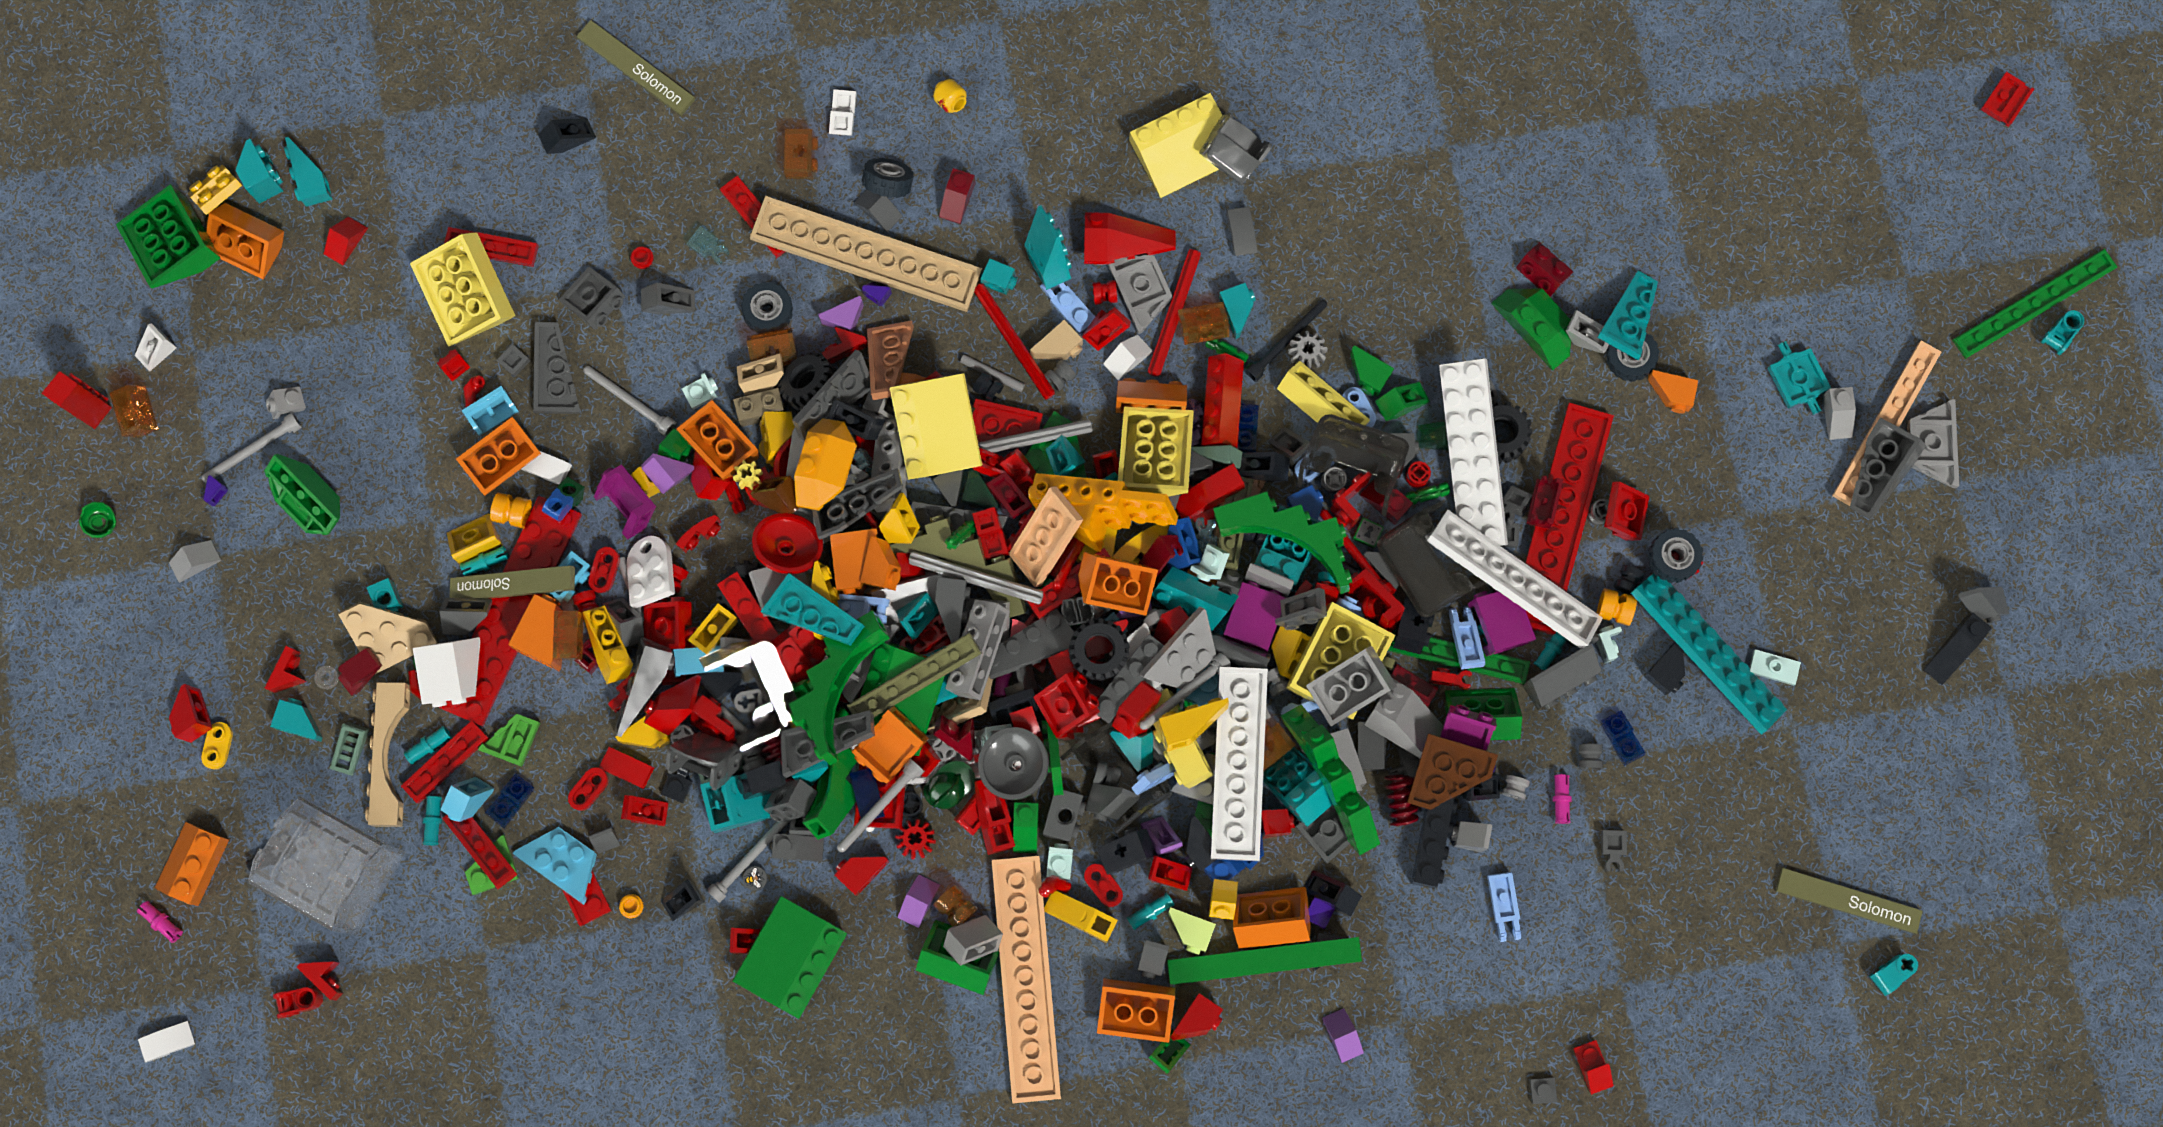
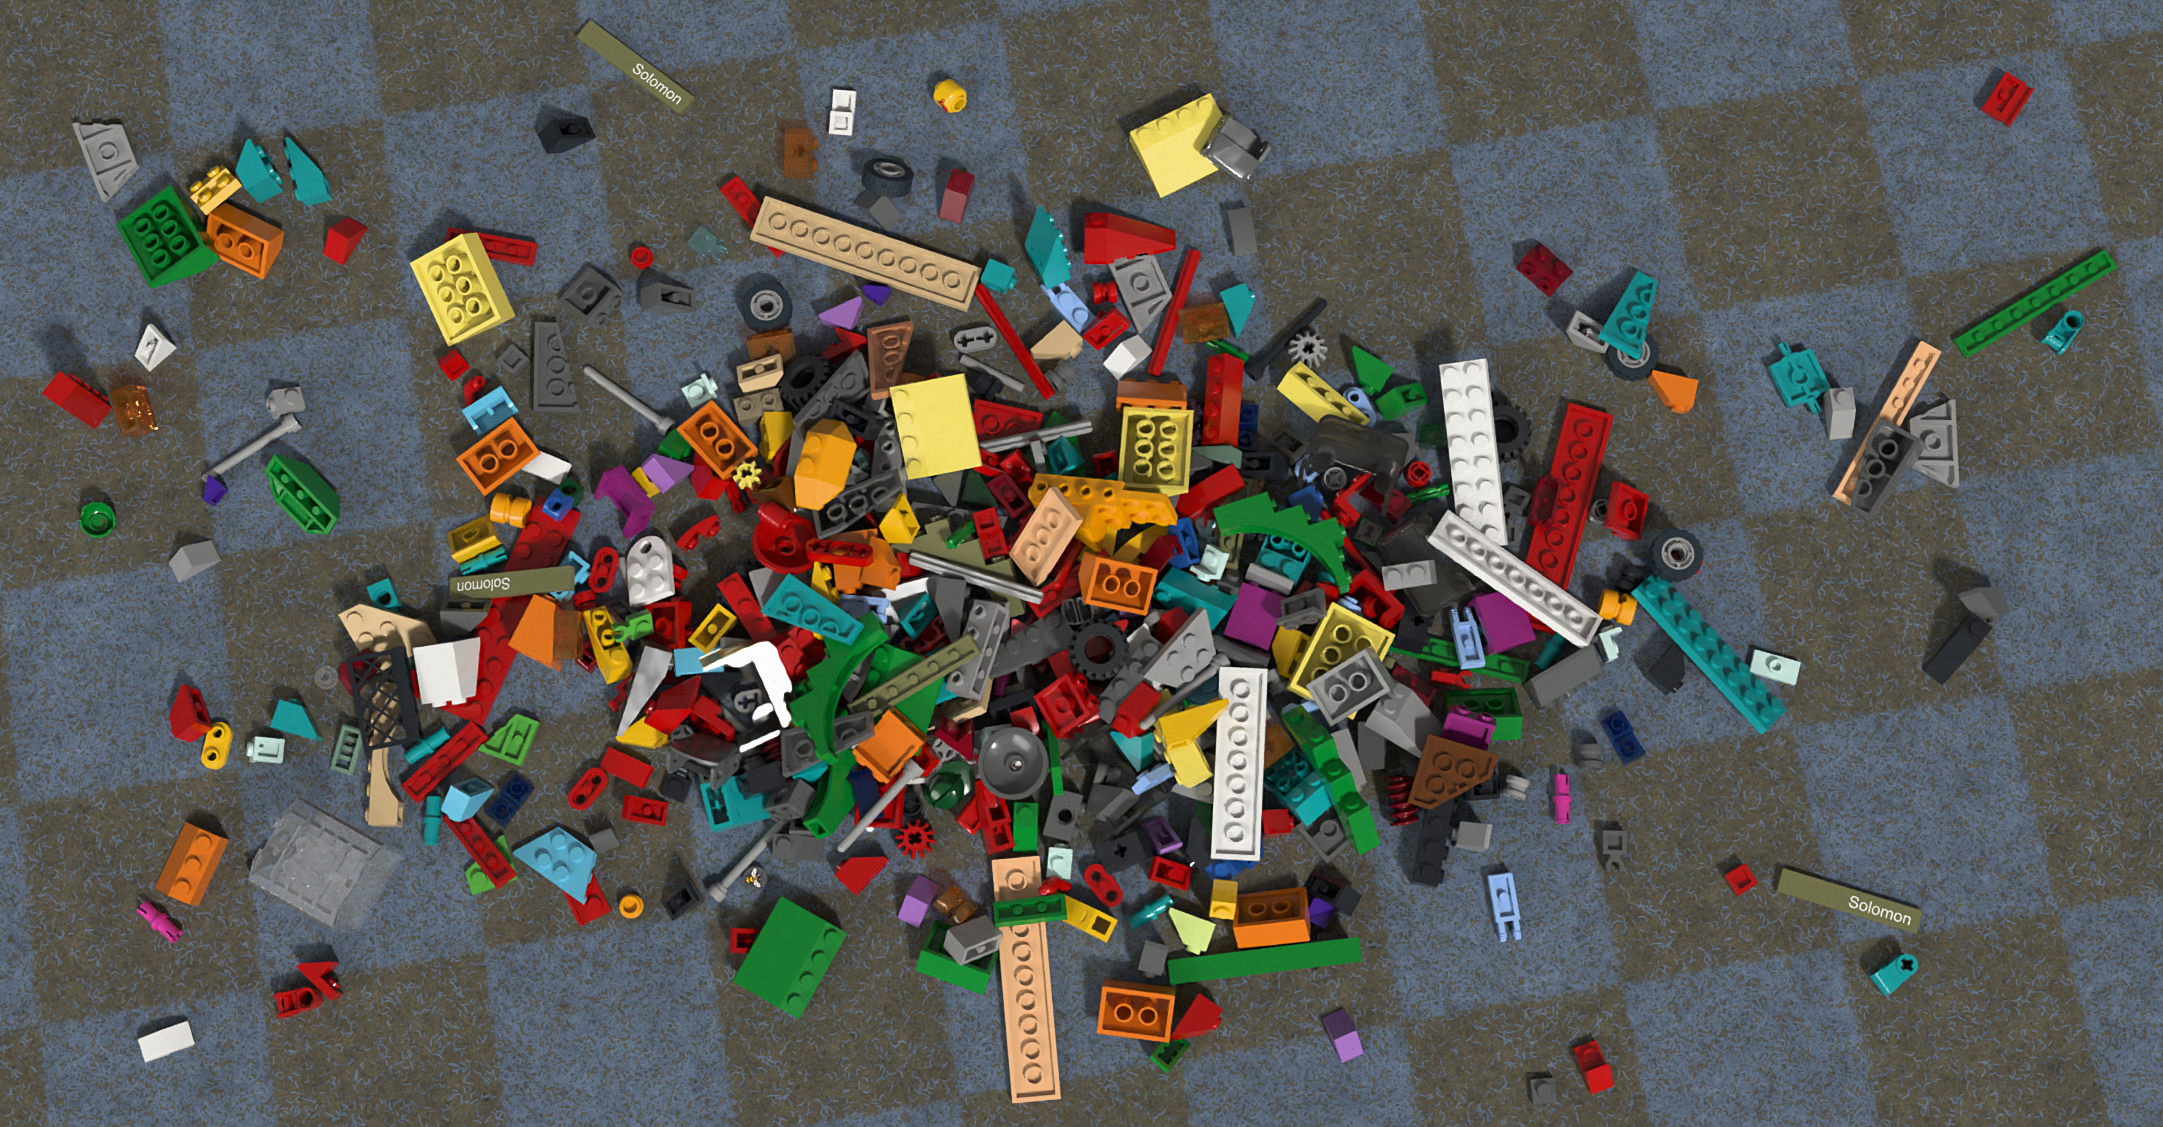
(107, 155): none -> light grey wing
(265, 750): none -> light aqua bracket
(281, 677): red slope -> none
(406, 696): none -> black fence
(636, 626): none -> bright green plate
(775, 516): none -> red brick
(856, 549): none -> red beam
(975, 345): none -> light grey beam
(1030, 910): none -> green plate
(1038, 450): none -> dark grey plate
(1409, 575): none -> light grey brick
(1537, 322): green wedge -> none
(1740, 879): none -> red plate

